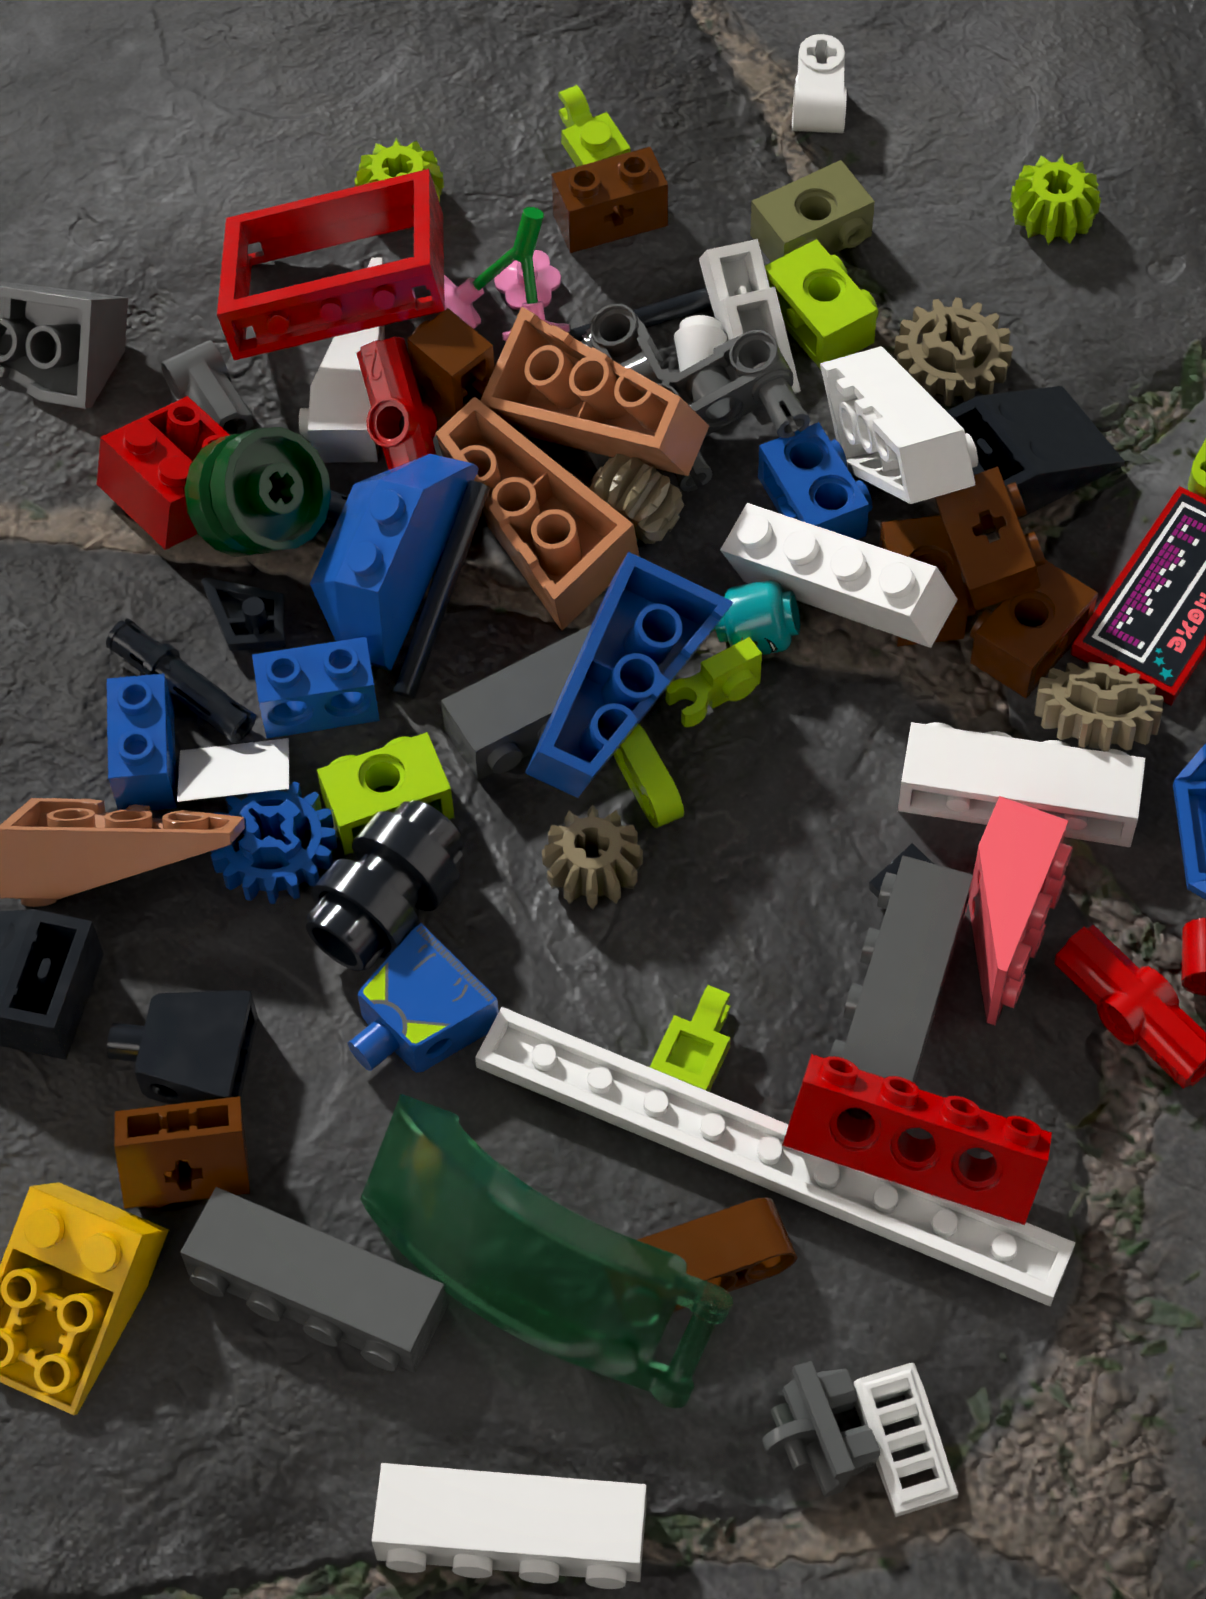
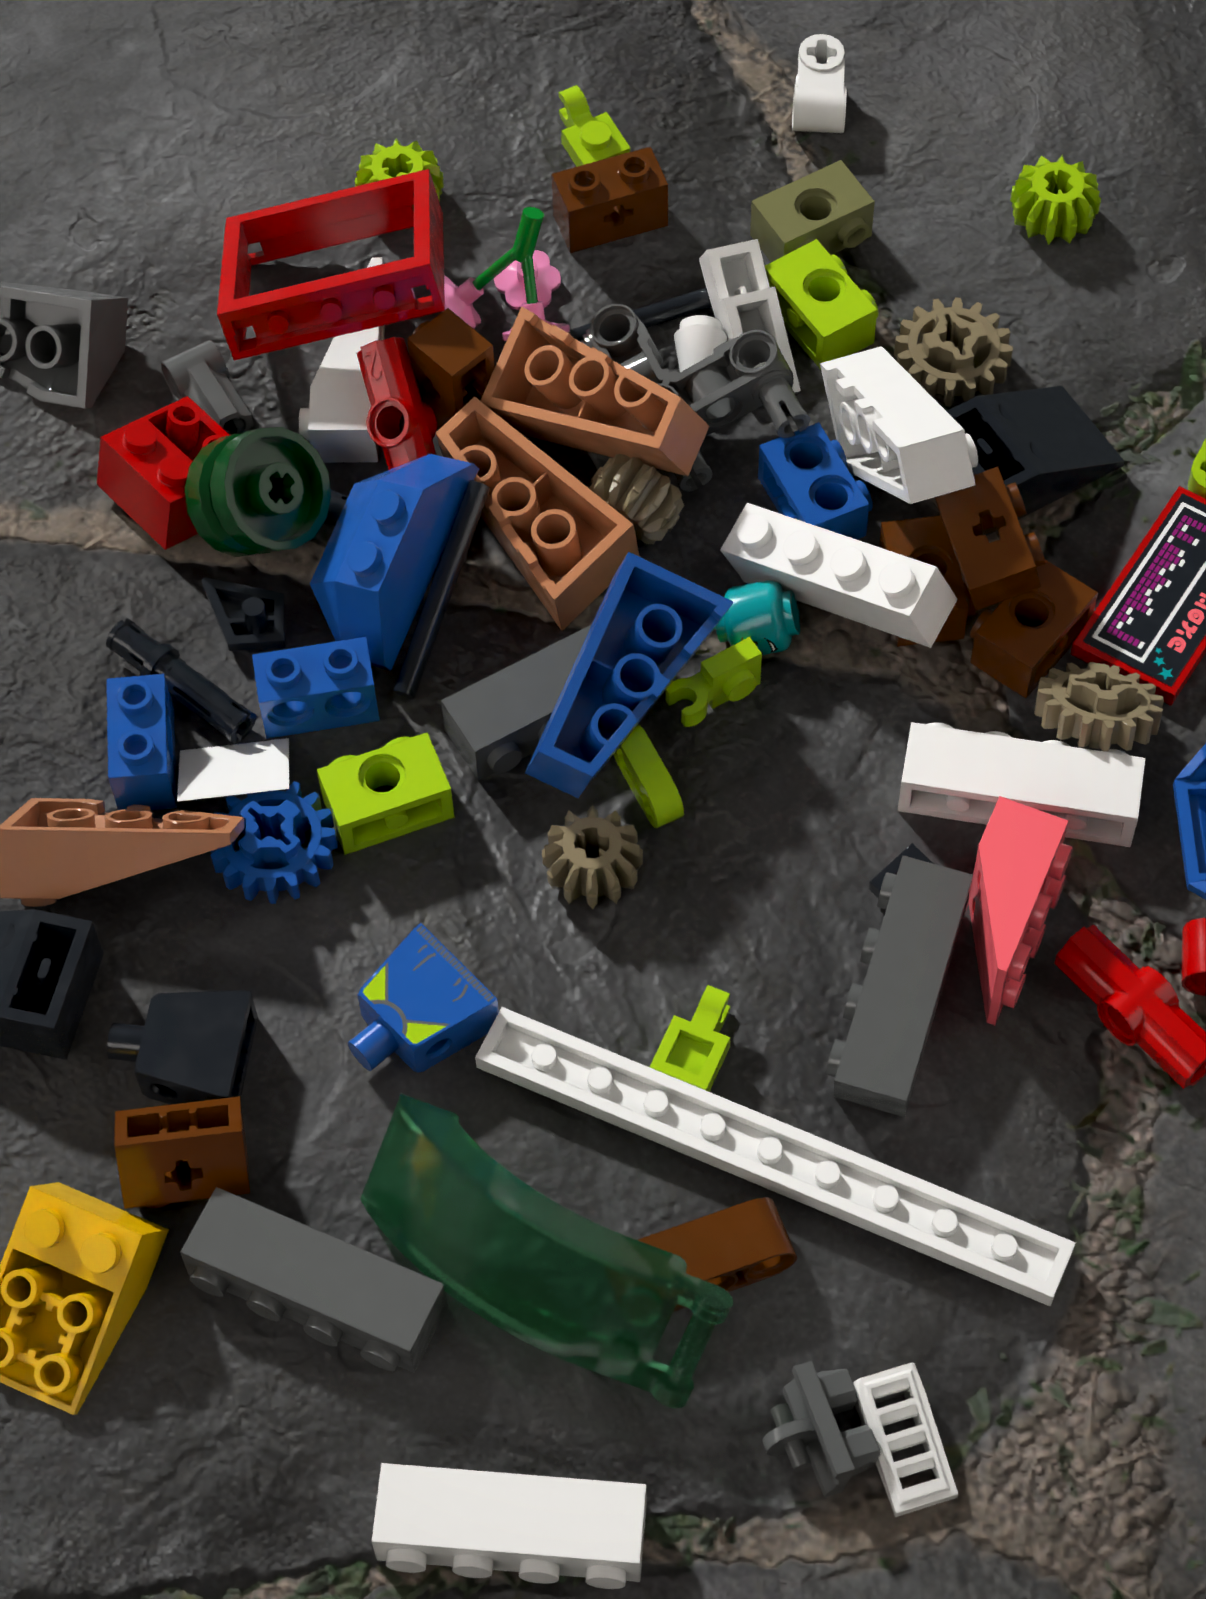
(401, 866): black piece -> none
(936, 1165): red brick -> none

